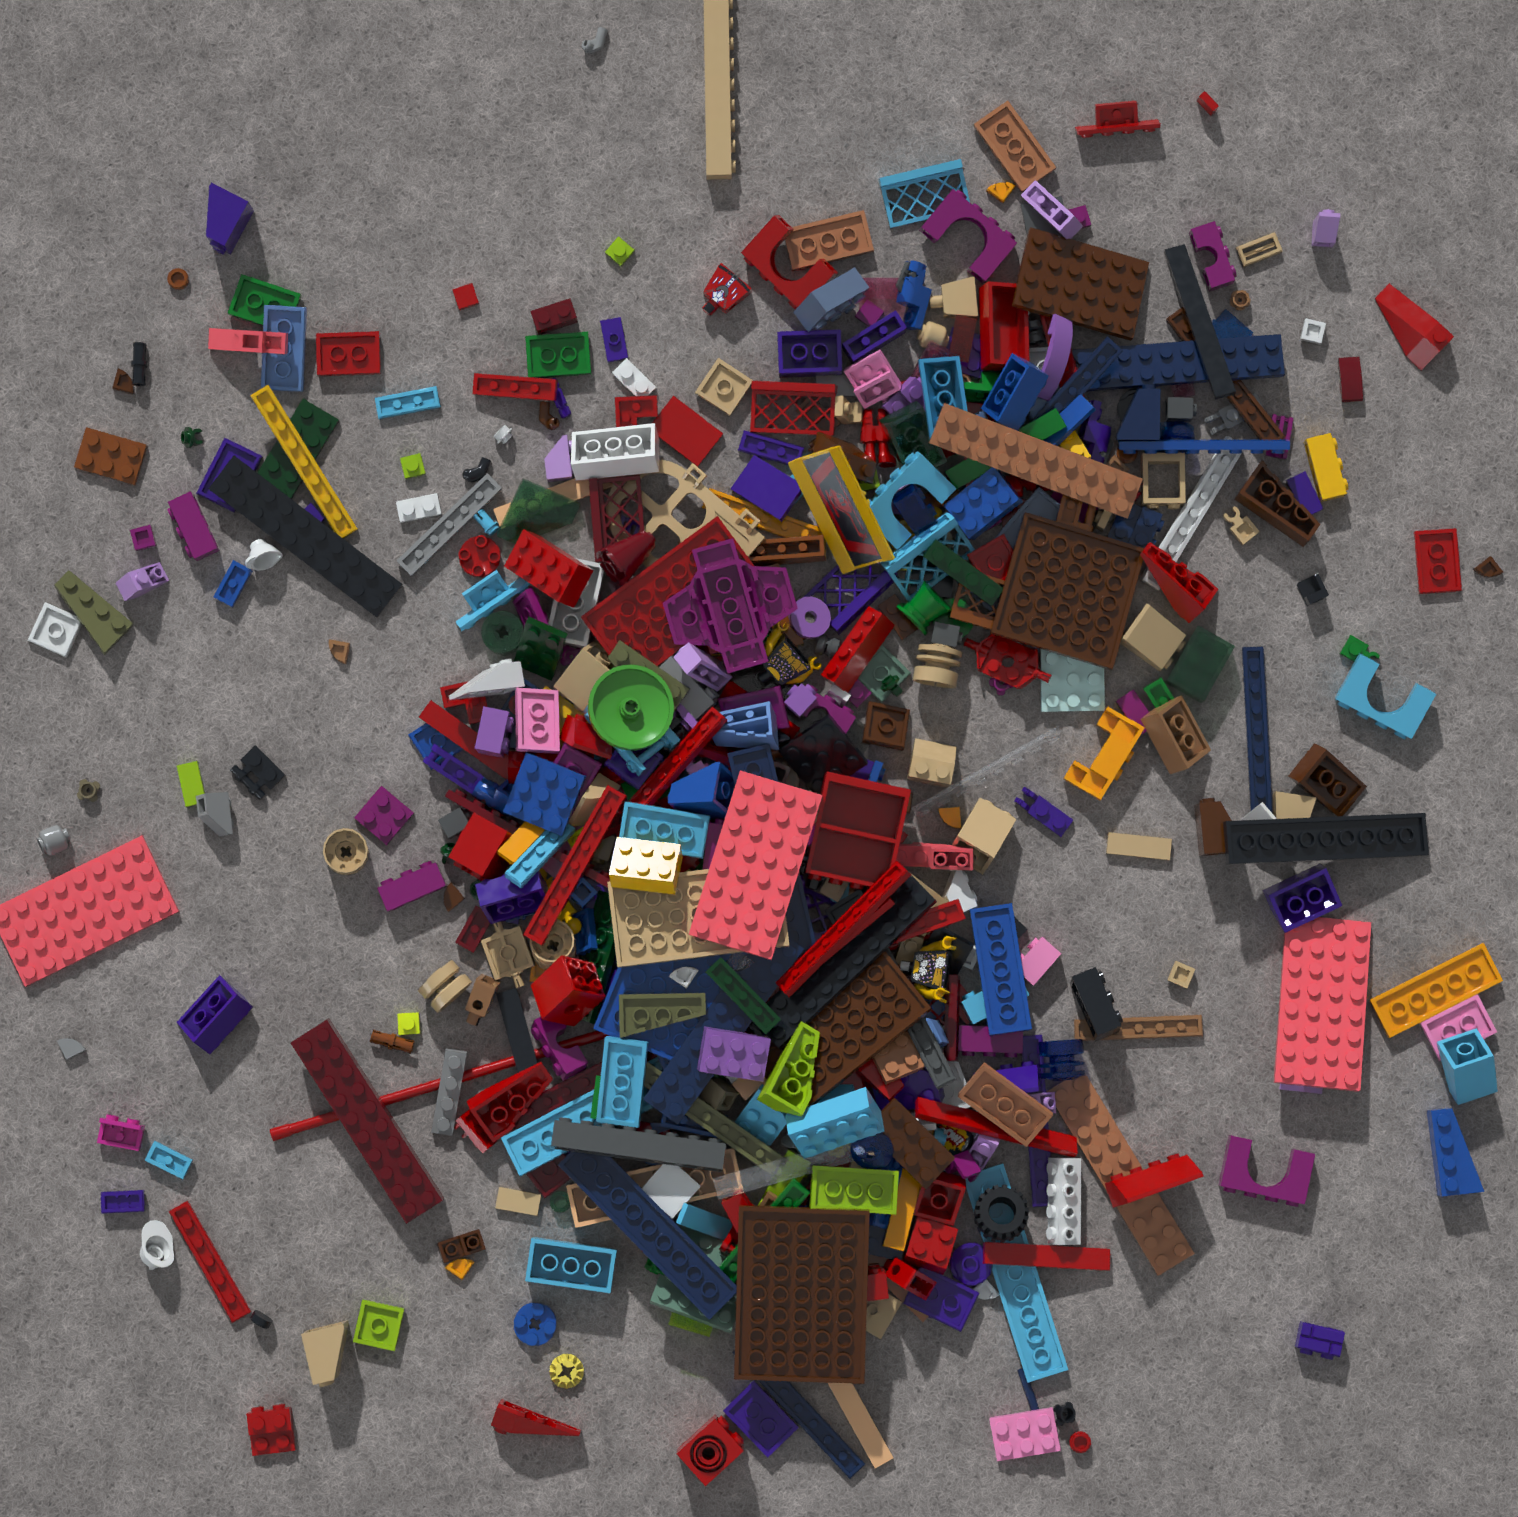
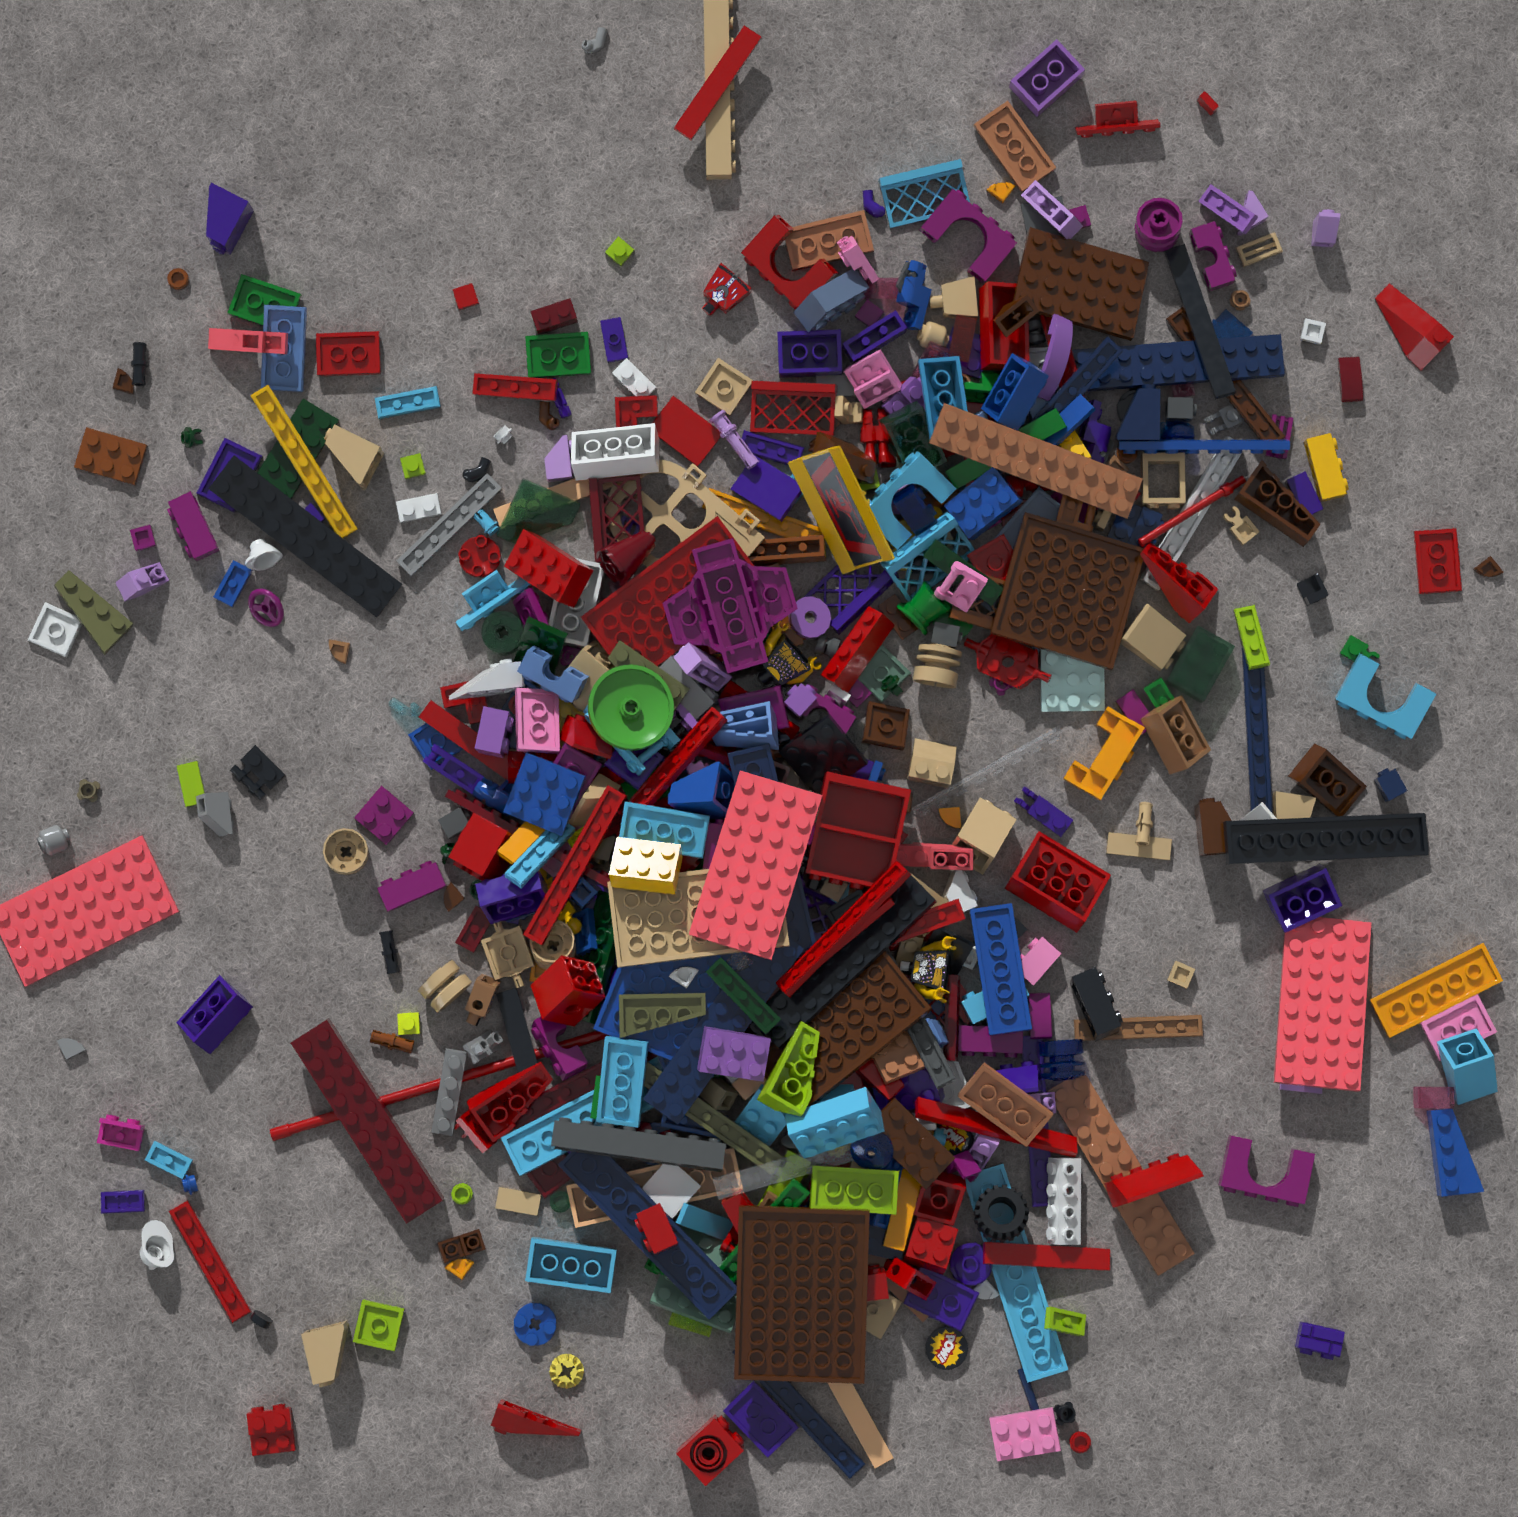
(189, 1184): none -> blue plate
(268, 606): none -> magenta piece
(354, 453): none -> tan slope
(389, 952): none -> black pin
(402, 709): none -> clear light blue arm
(462, 1193): none -> lime plate
(483, 1046): none -> light grey hips
(536, 668): none -> medium blue arch
(656, 1228): none -> red brick
(717, 83): none -> red tile
(728, 431): none -> lavender pin
(853, 255): none -> bright pink plate
(870, 206): none -> dark purple arm
(946, 1348): none -> tile
(967, 589): none -> bright pink plate
(1015, 314): none -> reddish brown slope
(1040, 1015): none -> magenta slope
(1046, 78): none -> medium lavender brick
(1057, 882): none -> red slope
(1065, 1321): none -> lime plate
(1144, 824): none -> tan pin
(1158, 224): none -> magenta wheel
(1224, 490): none -> red bar
(1228, 209): none -> medium lavender plate
(1251, 637): none -> lime tile
(1253, 205): none -> lavender slope
(1390, 784): none -> dark blue brick
(1433, 1097): none -> clear pink tile

